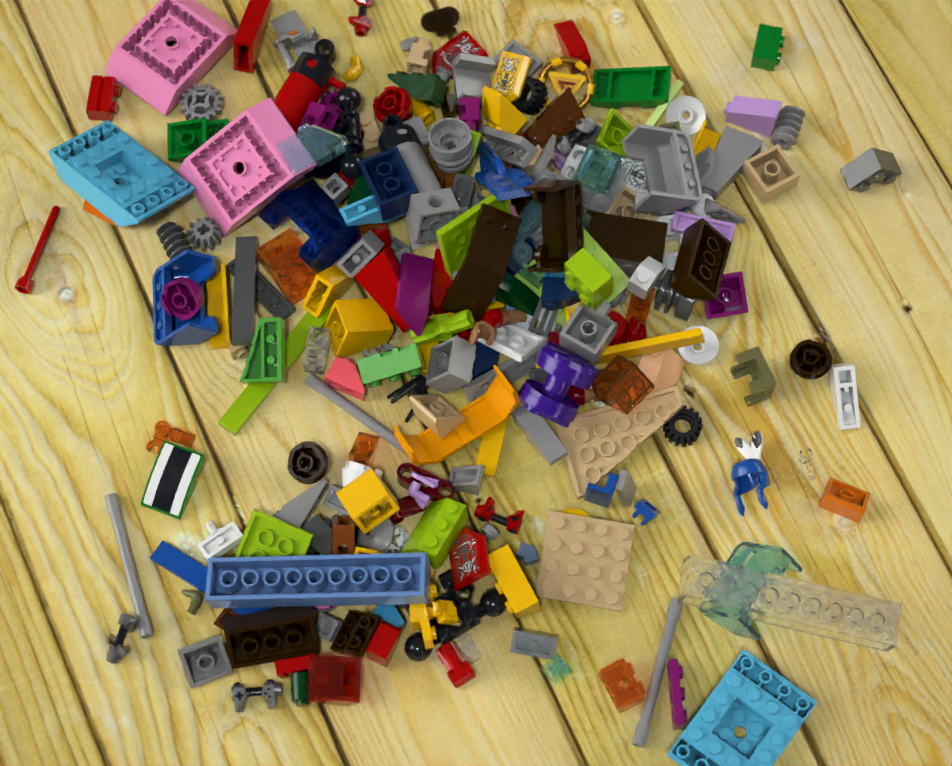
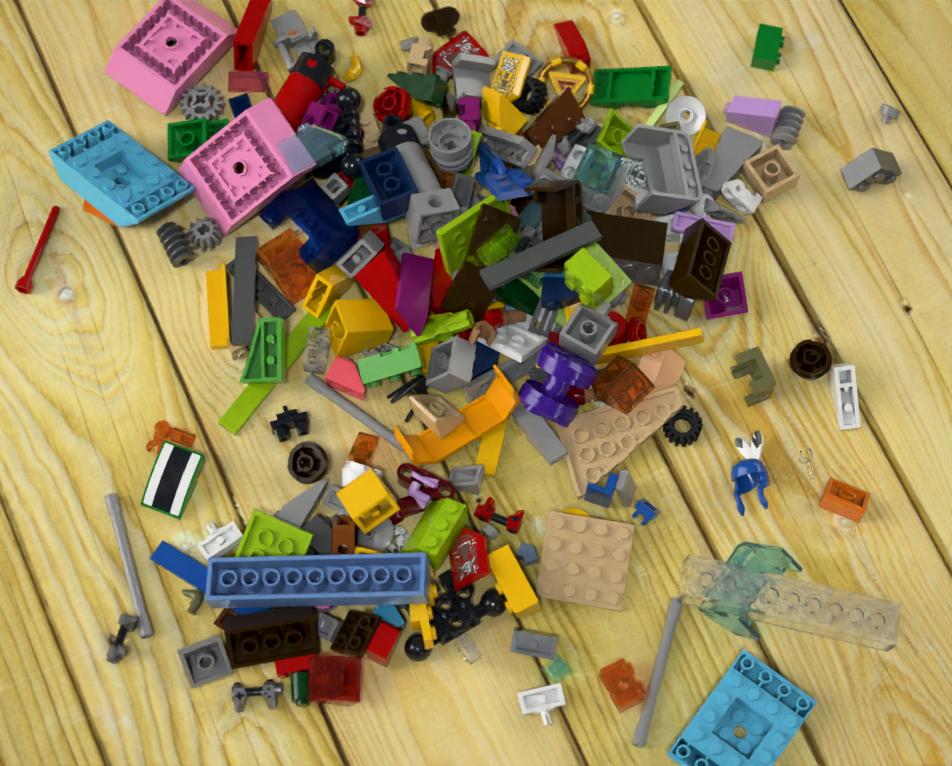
(102, 98): red brick -> none
(169, 329): blue windscreen -> none
(182, 298): magenta cylinder -> none
(239, 104): none -> clear blue slope
(248, 81): none -> clear pink tile
(287, 421): none -> black hips
(444, 612): yellow plate -> none
(457, 669): red piece -> none
(497, 245): none -> clear neon green slope
(527, 236): none -> flat silver piece
(540, 255): none -> dark grey tile
(542, 701): none -> white plate
(645, 277): white slope -> none
(677, 694): magenta plate -> none
(708, 349): white dish -> none
(740, 197): none -> white leg
(889, 112): none -> light grey tile

